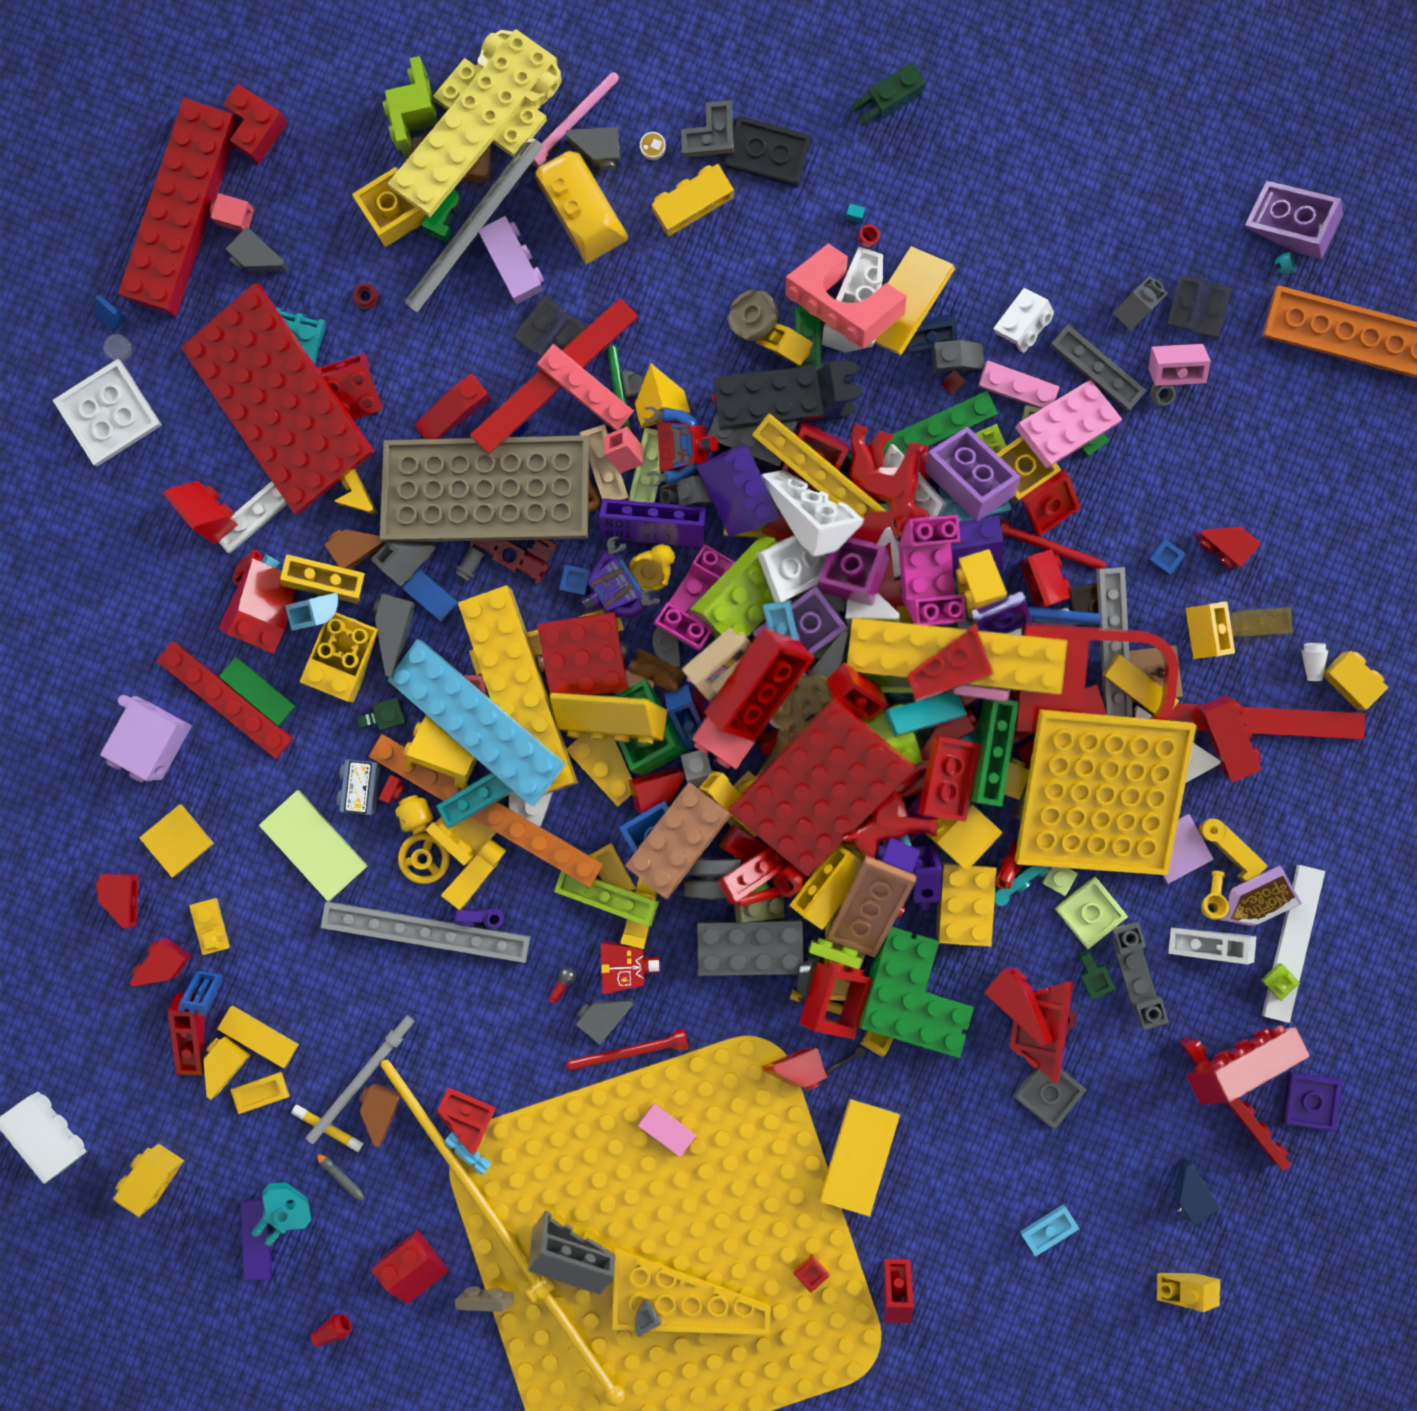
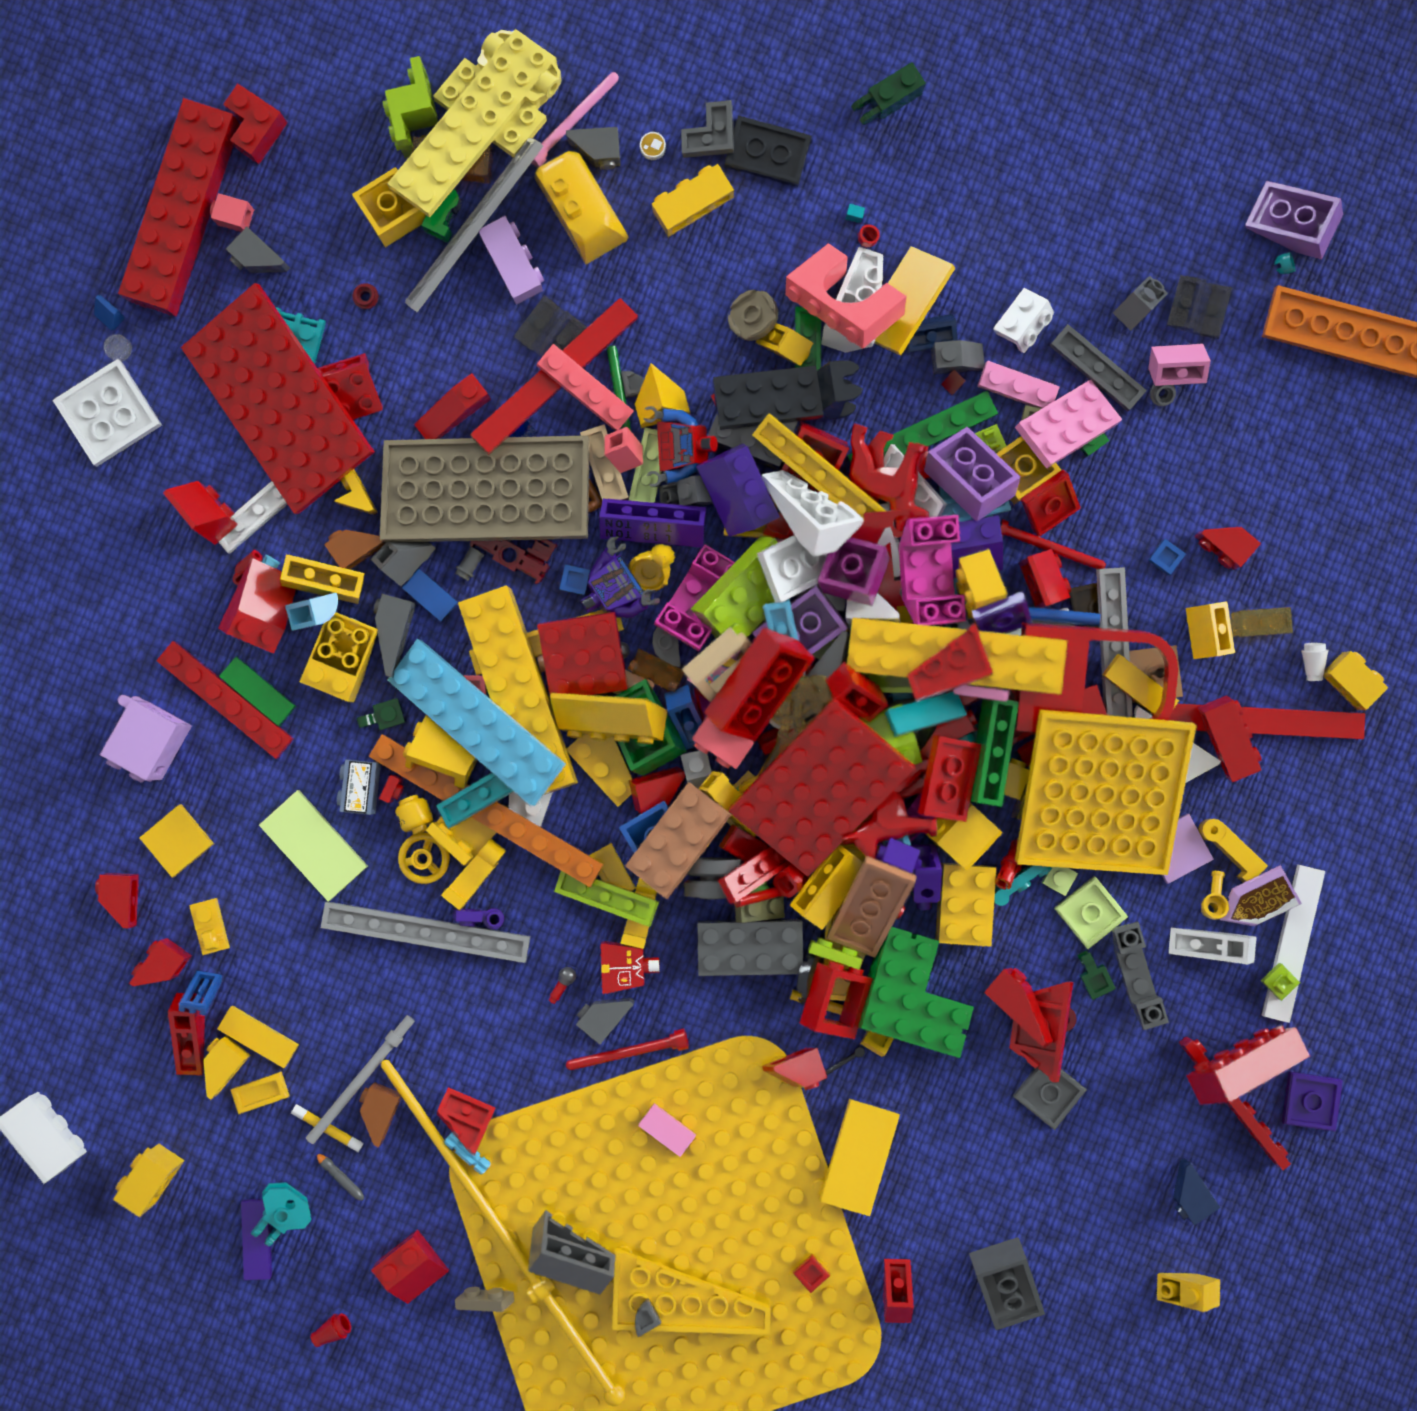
(1007, 1283): none -> dark grey slope
(1049, 1230): medium azure plate -> none

